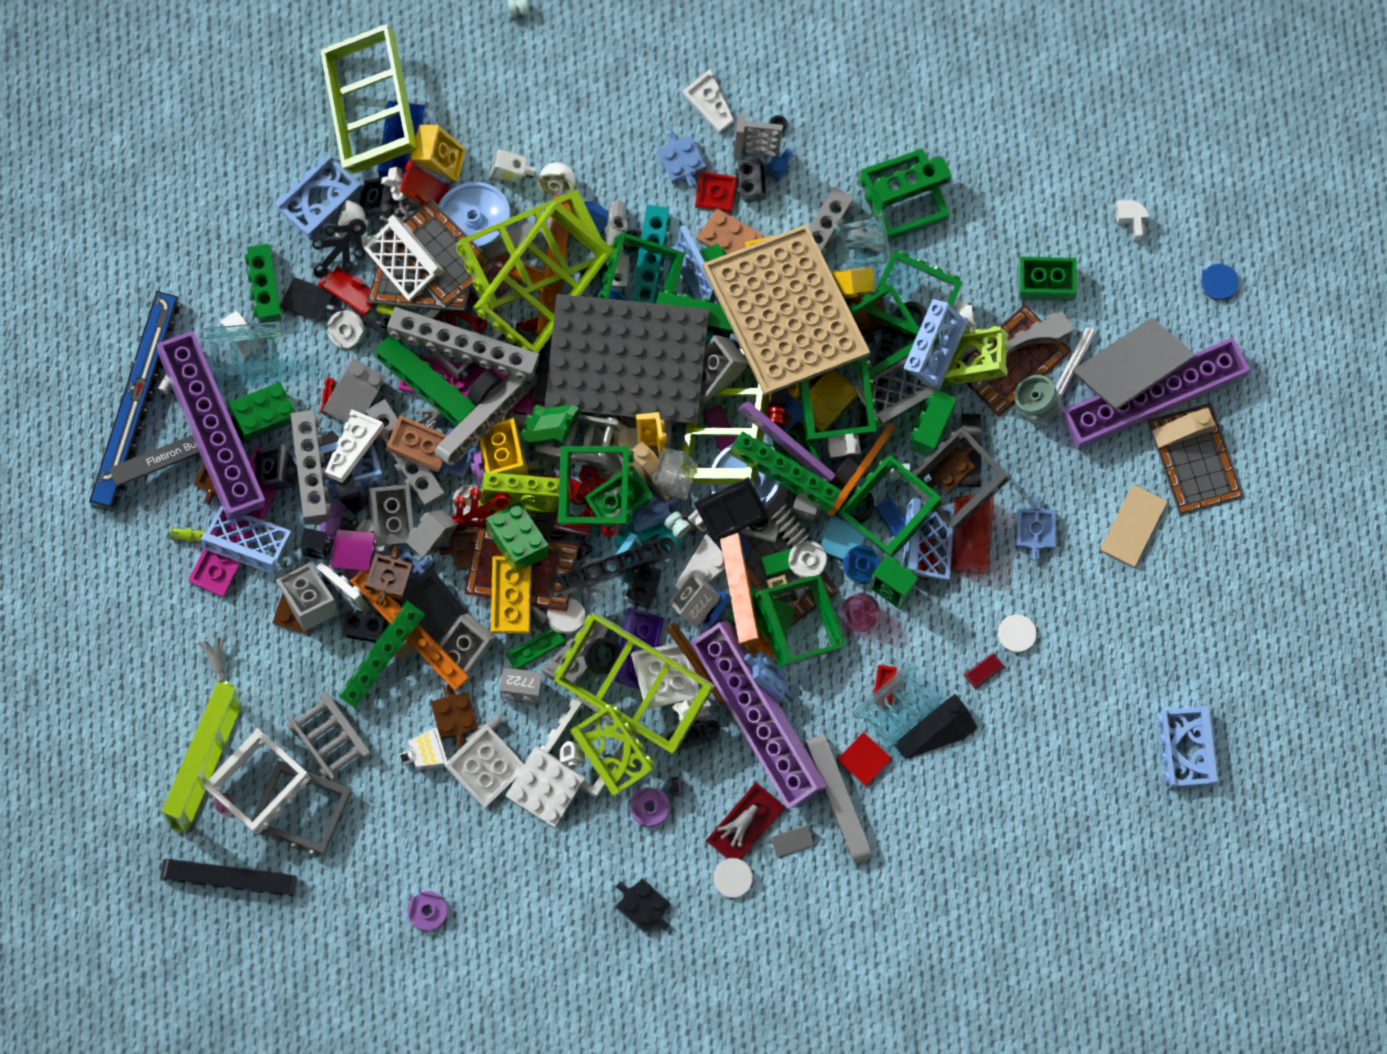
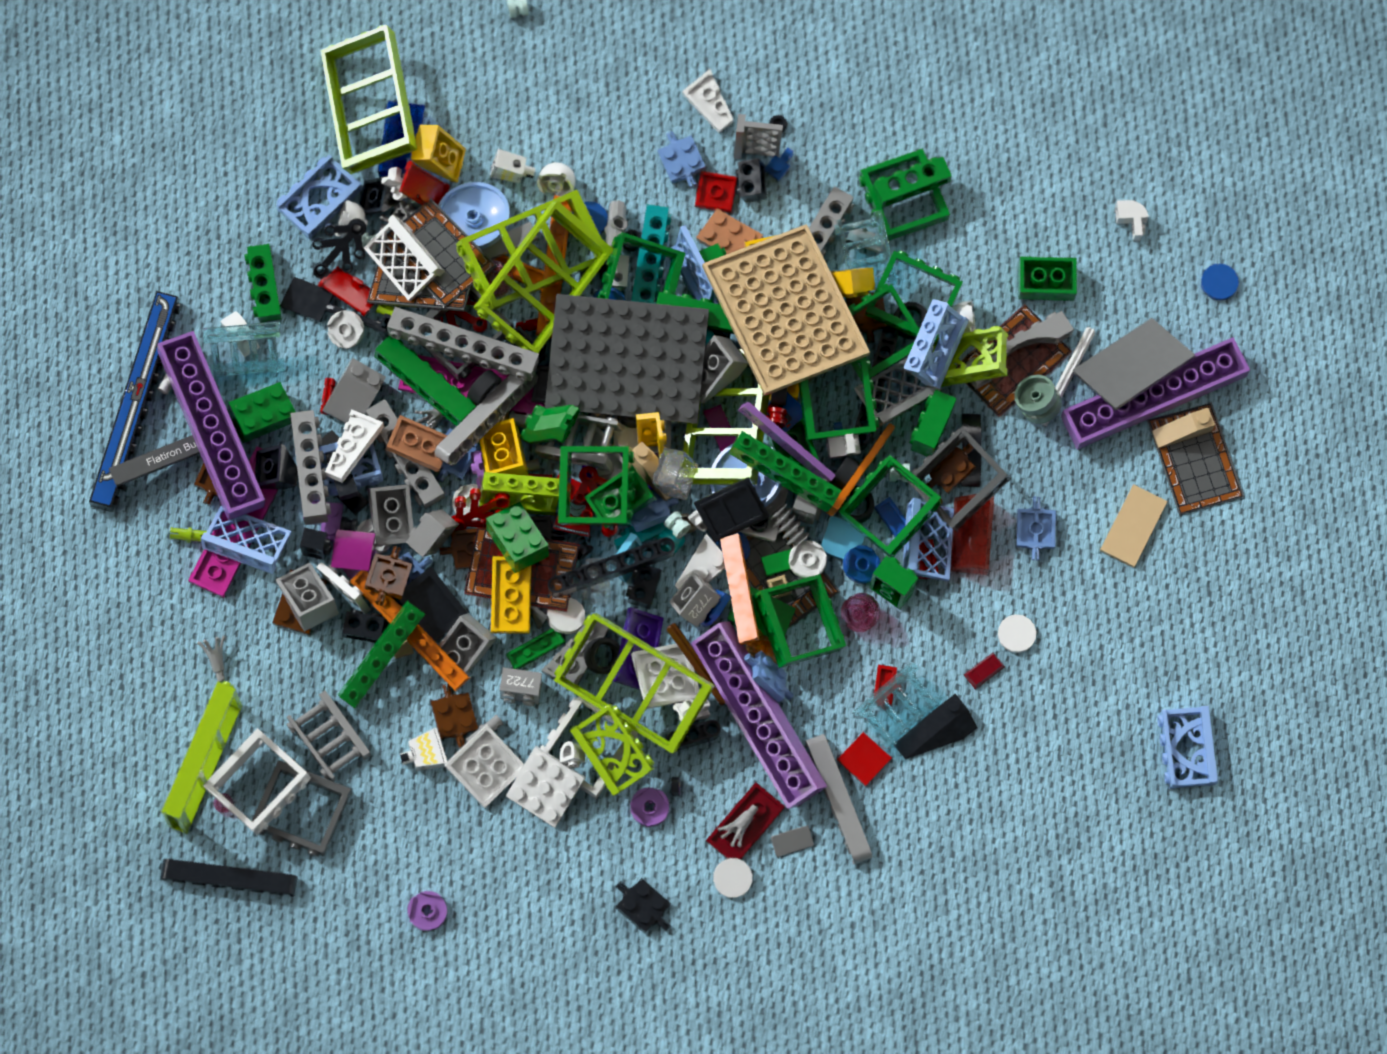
(830, 399): yellow brick -> none

